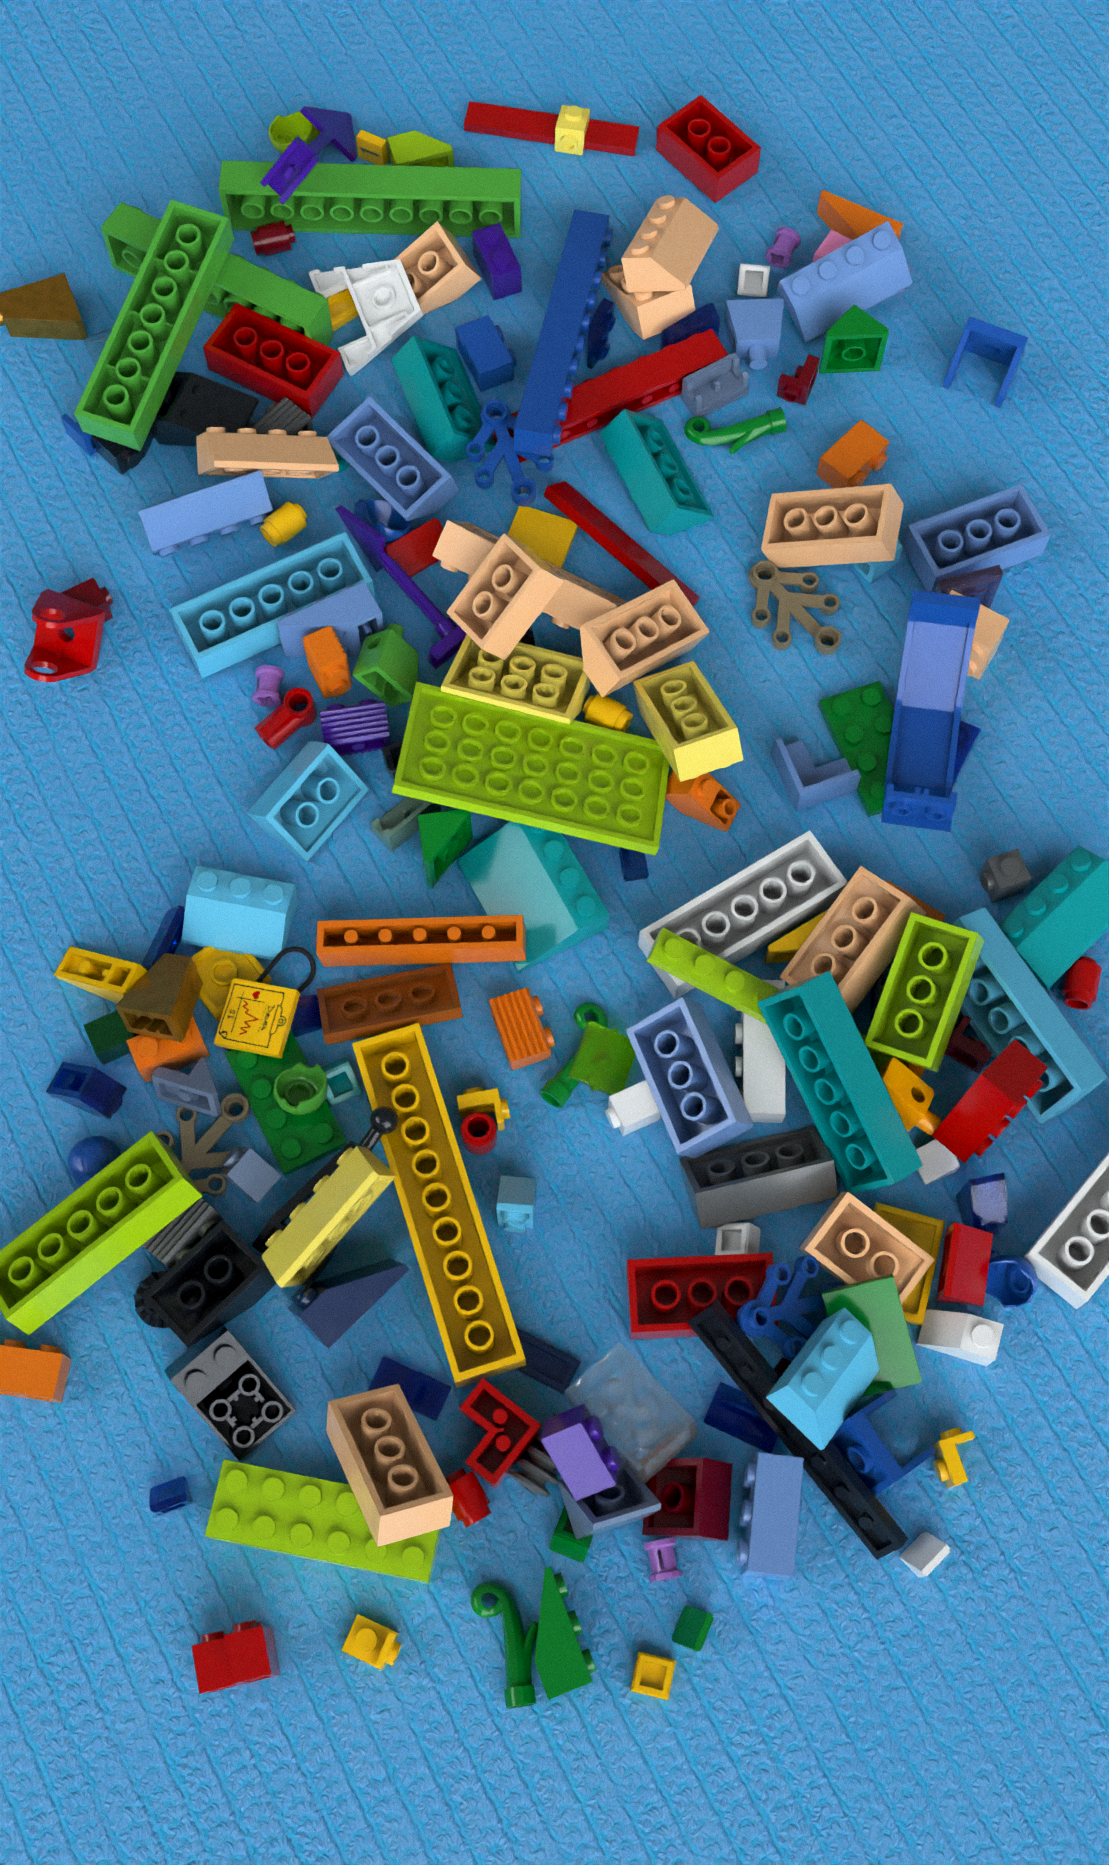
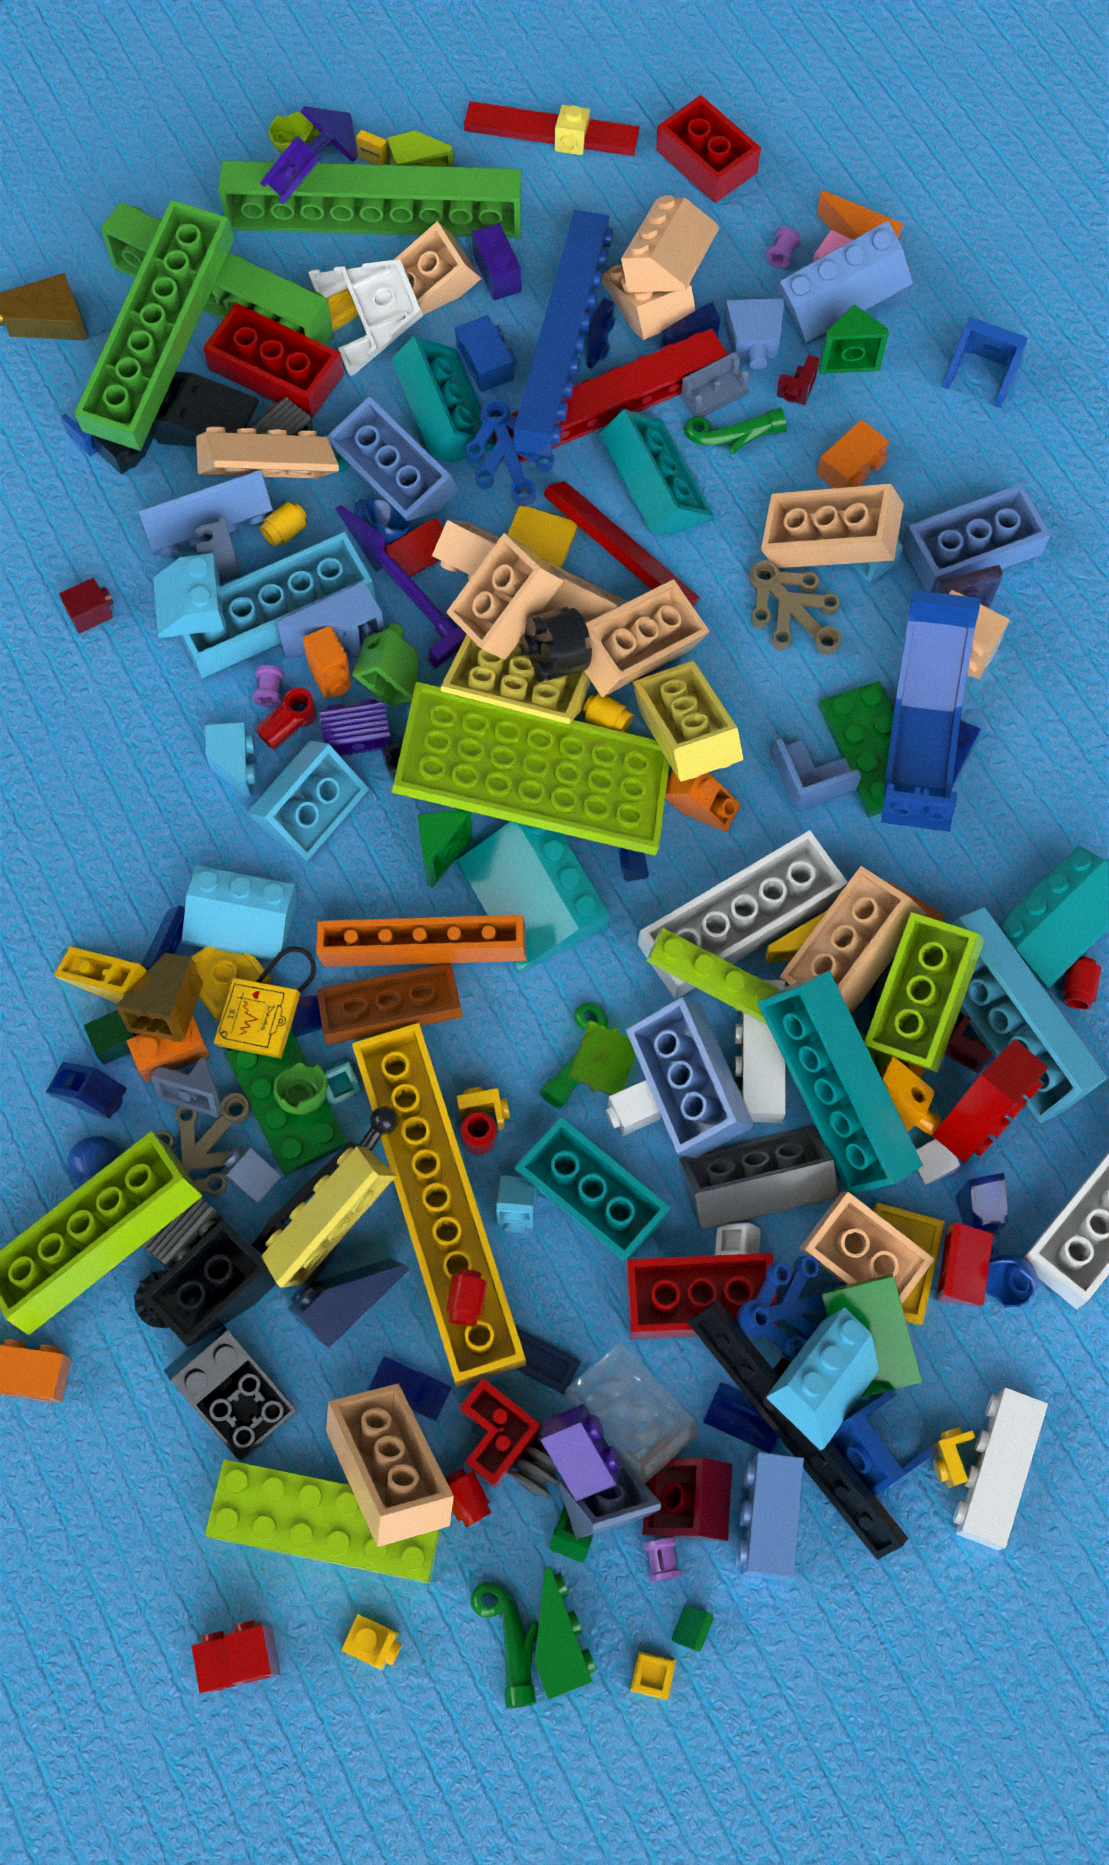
(57, 650): red hose -> none
(170, 1496): clear blue slope -> none
(188, 597): none -> medium azure slope
(221, 547): none -> sand blue hinge
(228, 754): none -> medium azure slope
(273, 238): dark red brick -> none
(401, 821): sand green hinge -> none
(466, 1298): none -> red brick
(520, 1028): orange brick -> none
(556, 643): none -> black brick
(593, 1189): none -> teal slope
(753, 280): white slope -> none
(925, 1554): white slope -> none
(961, 1335): white slope -> none
(1000, 1469): none -> white brick
(1004, 876): dark grey brick -> none

